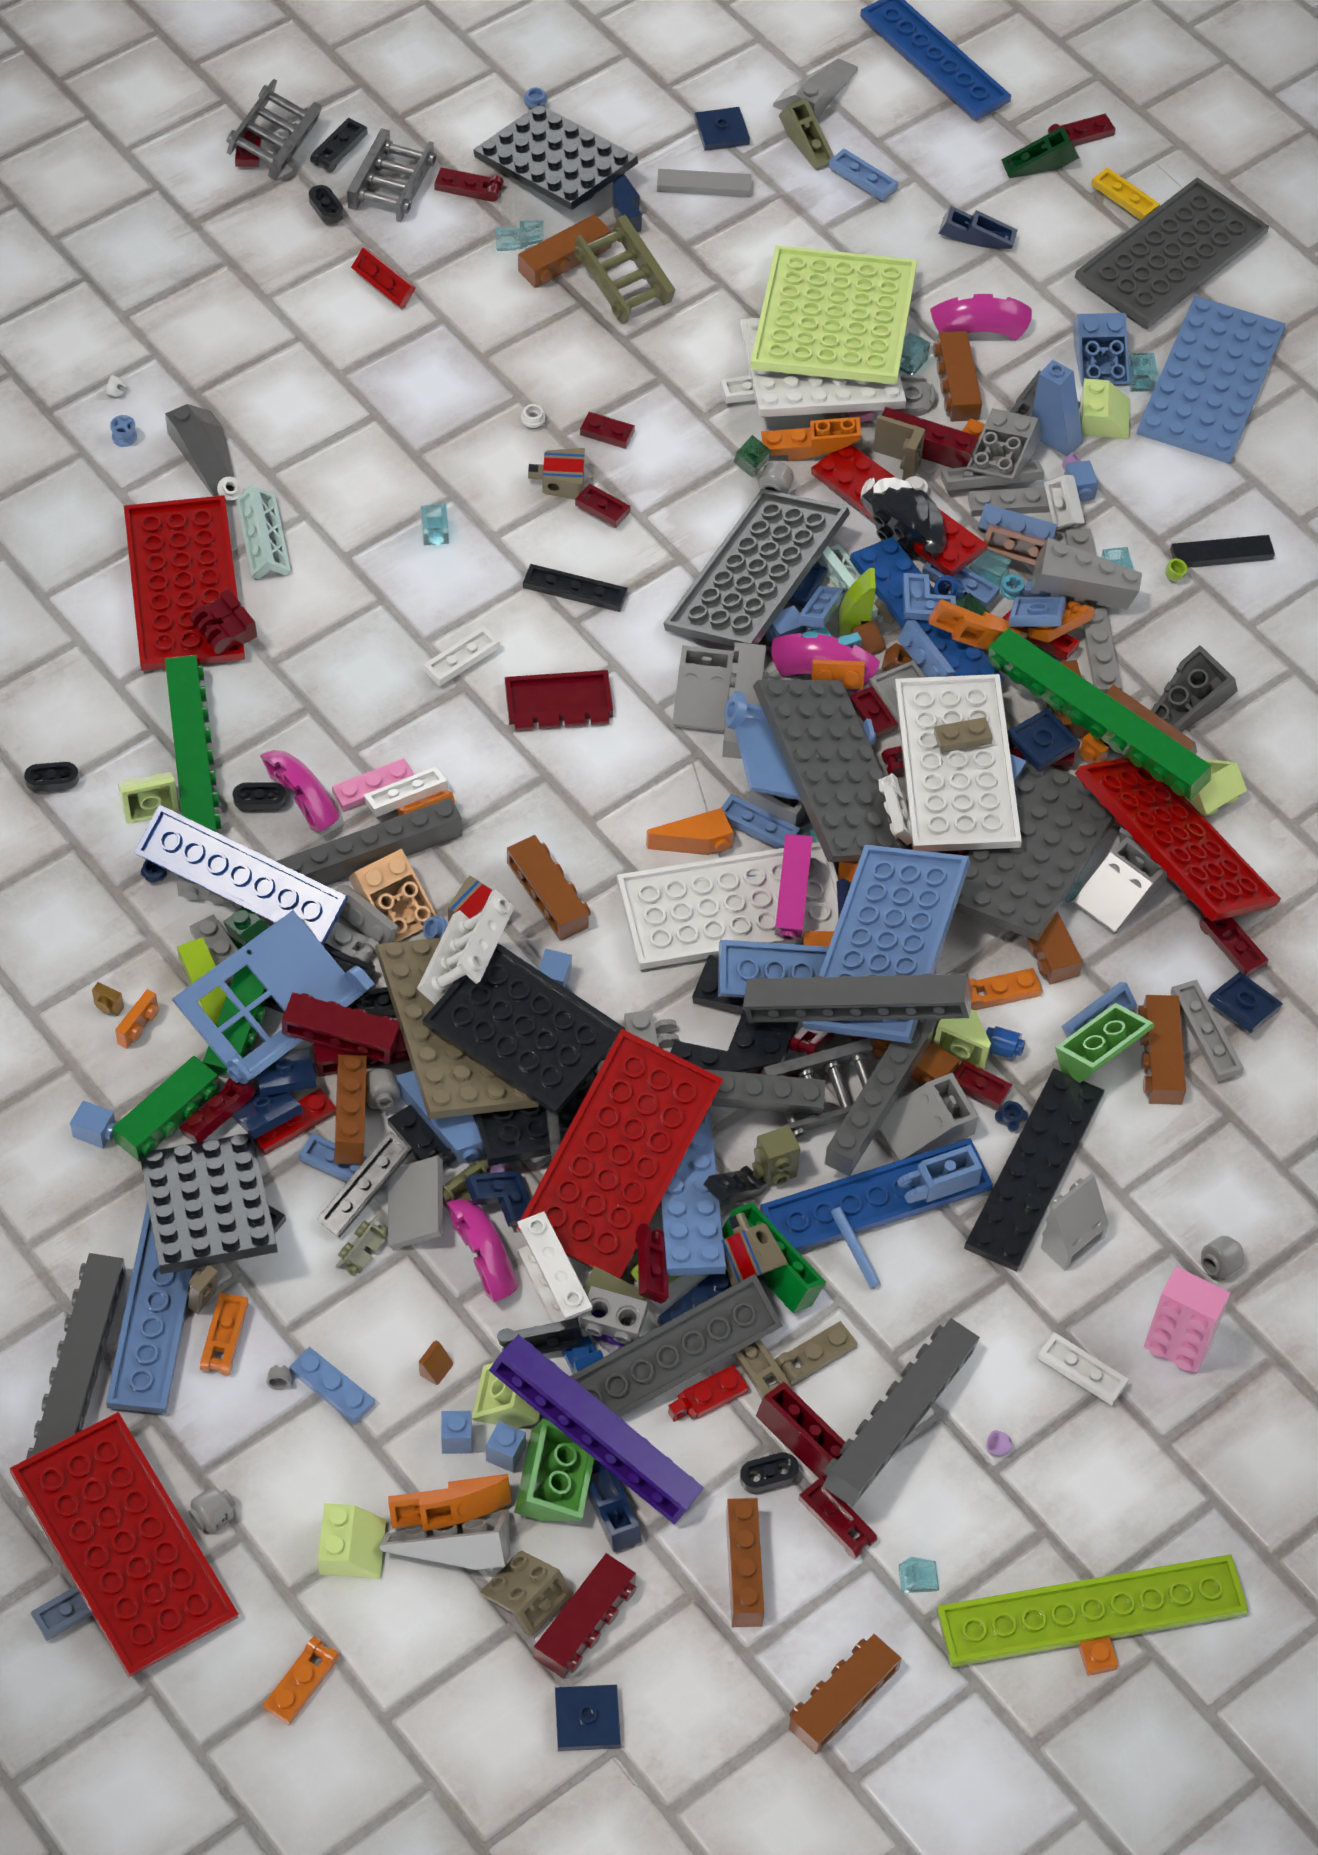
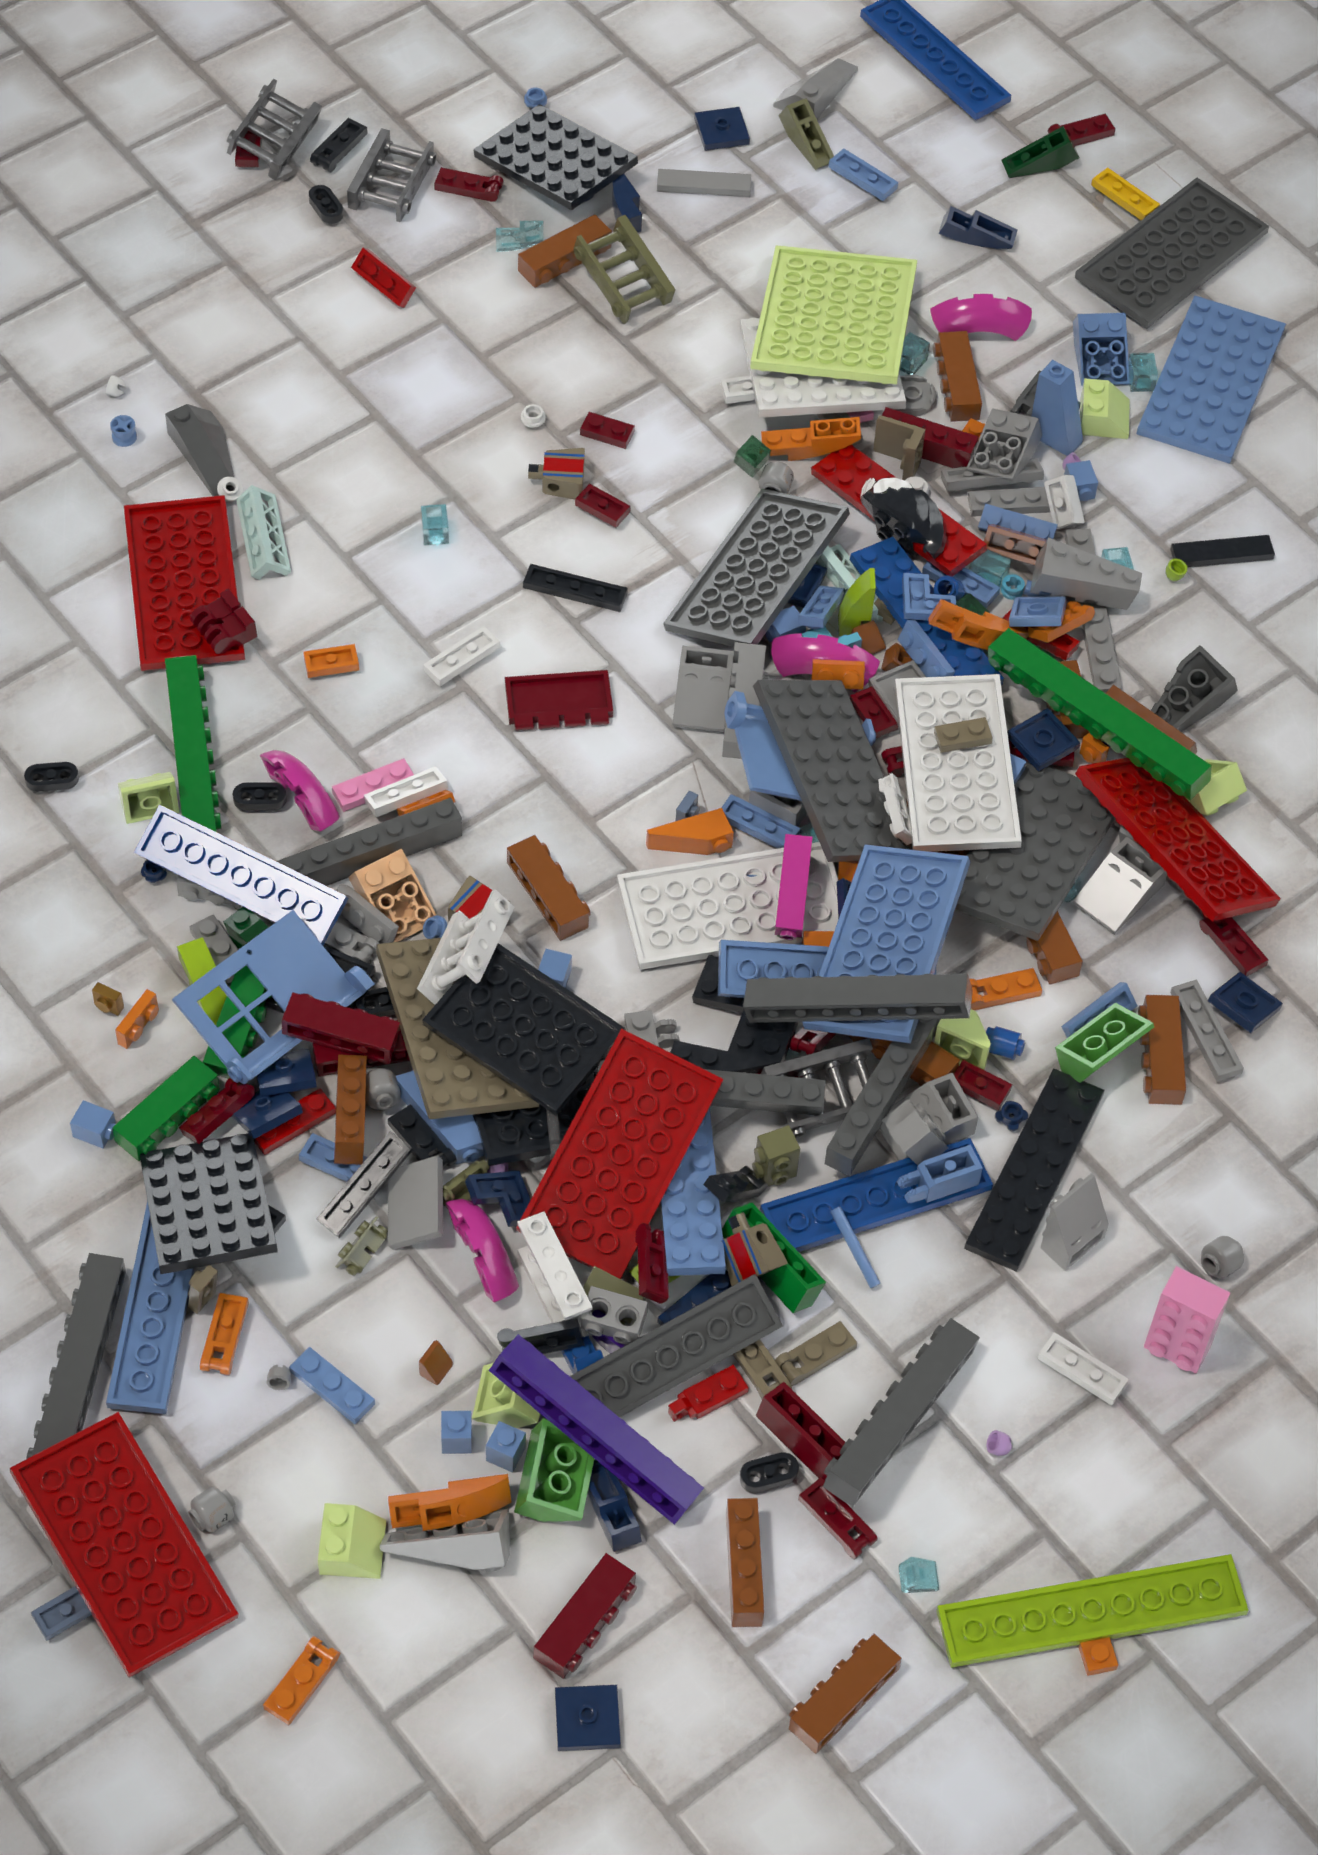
(331, 660): none -> orange plate
(529, 1591): dark tan bracket -> none
(688, 806): none -> sand blue plate
(915, 1132): none -> light grey brick

